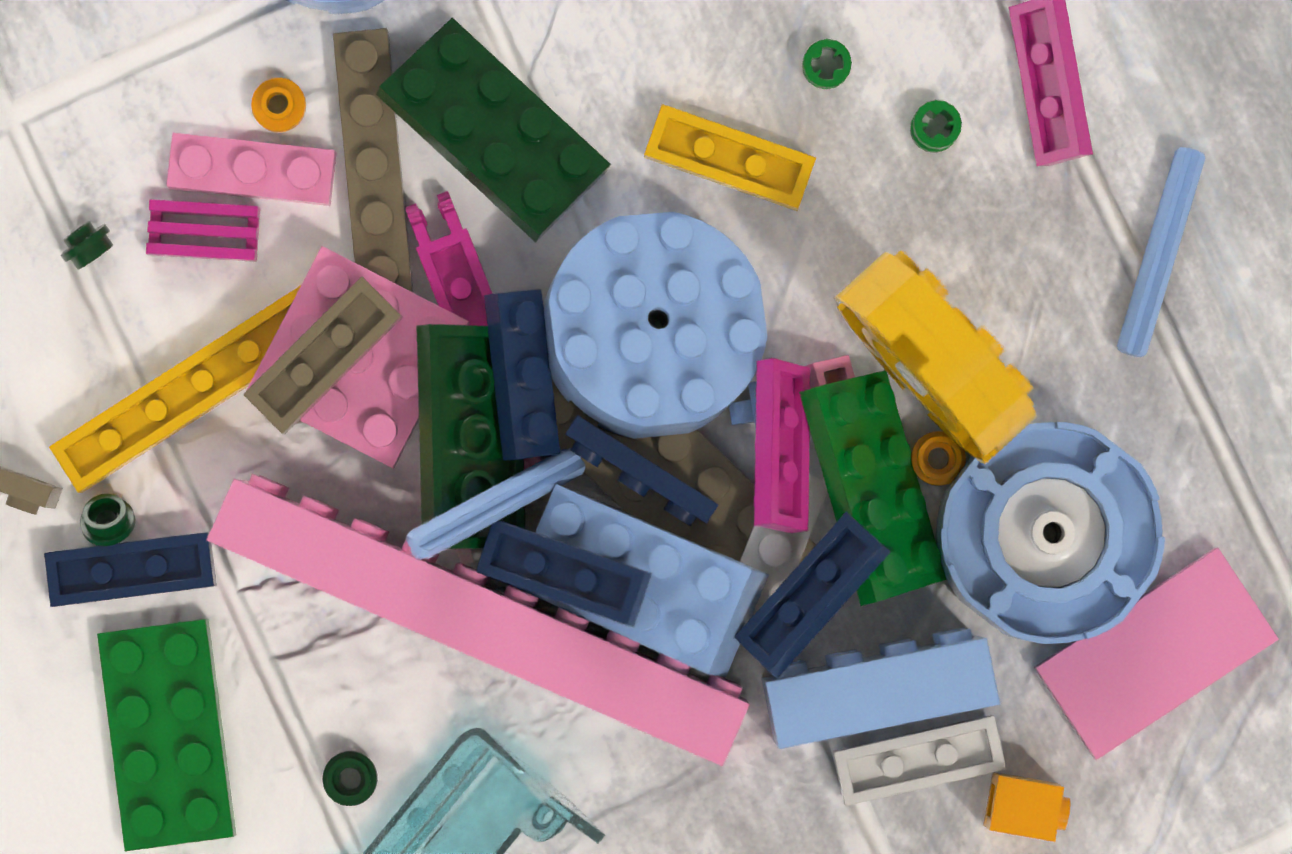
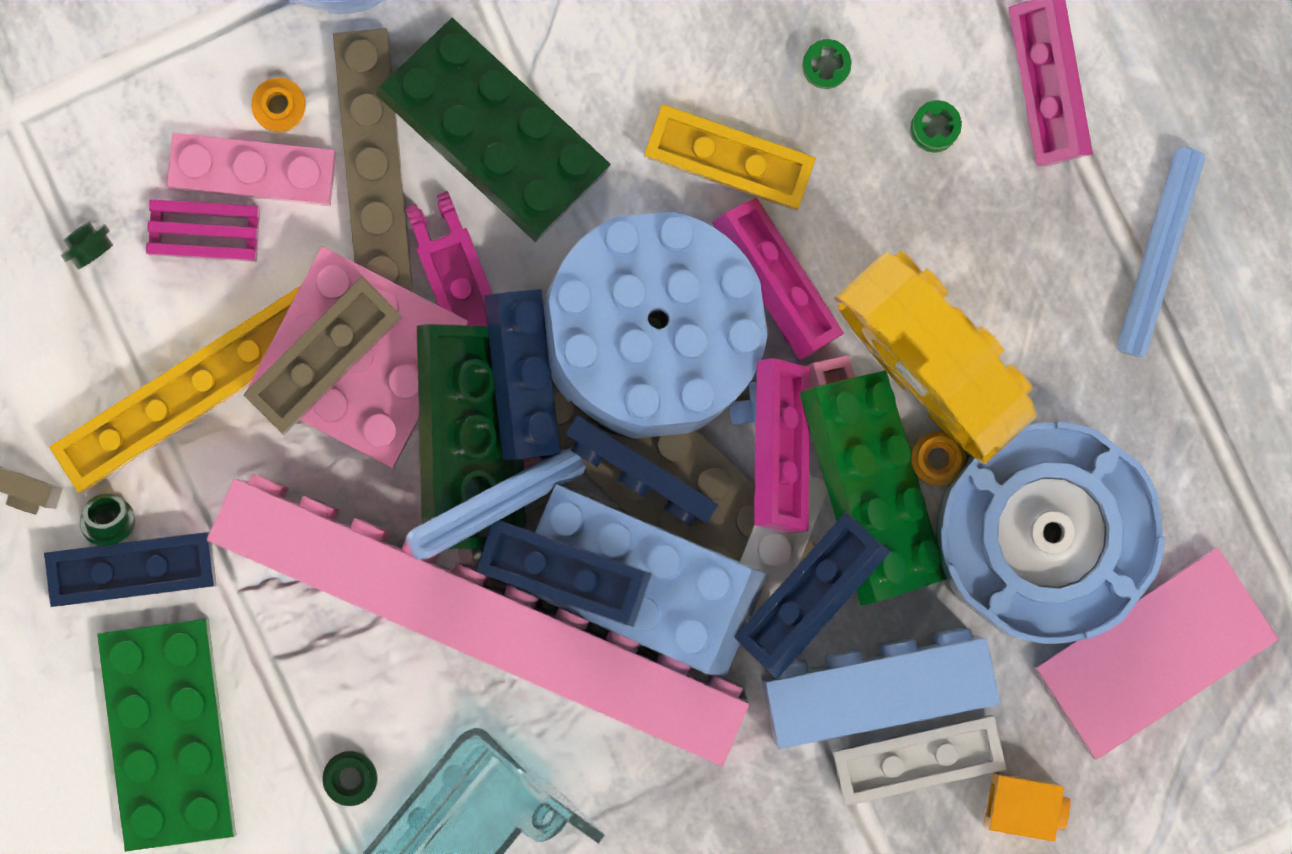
(784, 284): none -> dark pink plate

